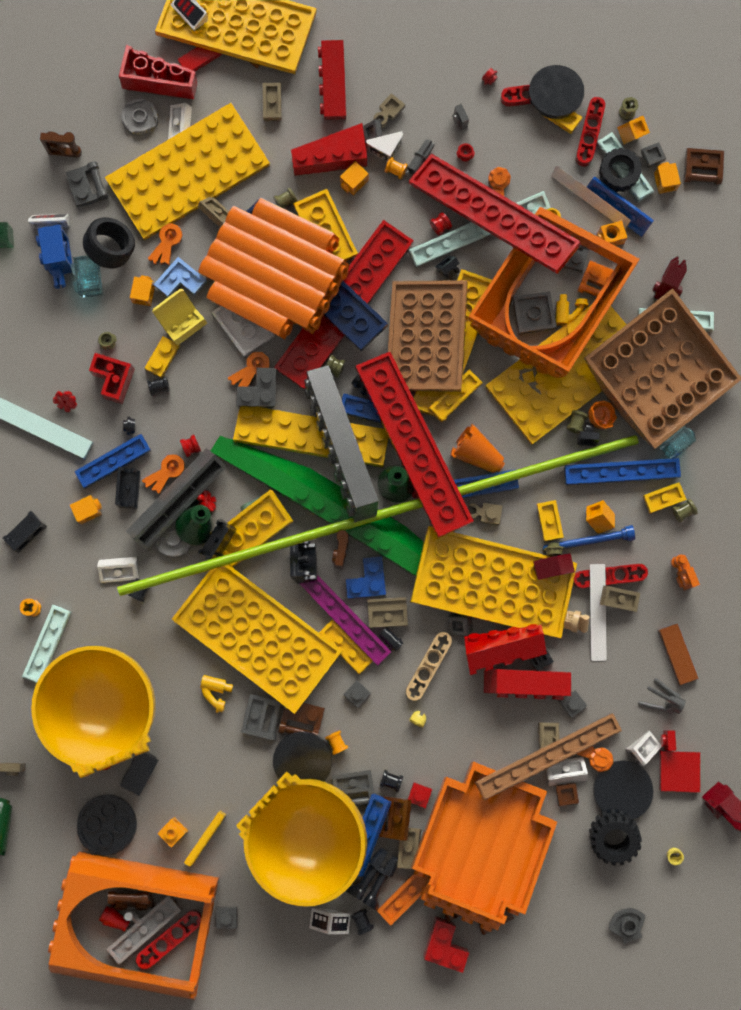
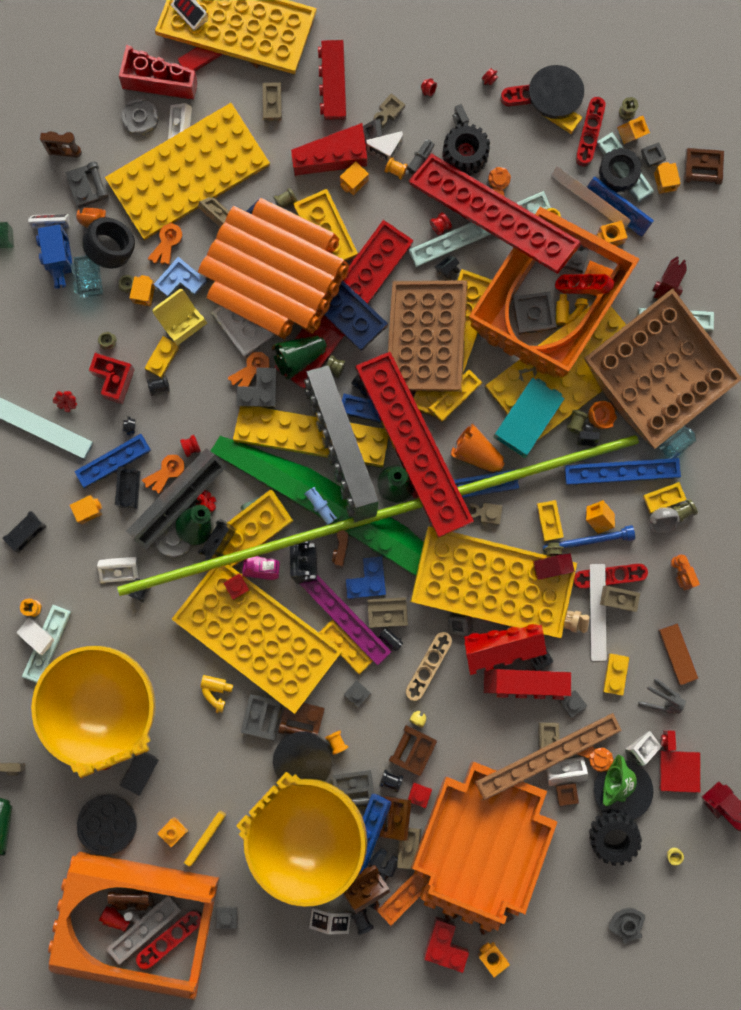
(35, 636): none -> white slope
(89, 215): none -> orange hair
(122, 283): none -> olive plate
(236, 586): none -> red plate
(261, 568): none -> dark pink leg
(297, 354): none -> dark green cone
(320, 506): none -> light blue pin
(366, 889): none -> reddish brown bracket
(419, 753): none -> reddish brown plate
(428, 87): none -> red plate
(468, 135): none -> black tyre
(494, 967): none -> light orange brick
(529, 417): none -> teal brick
(585, 280): none -> red beam
(616, 674): none -> yellow plate
(619, 782): none -> bright green hat
(664, 520): none -> light grey hair

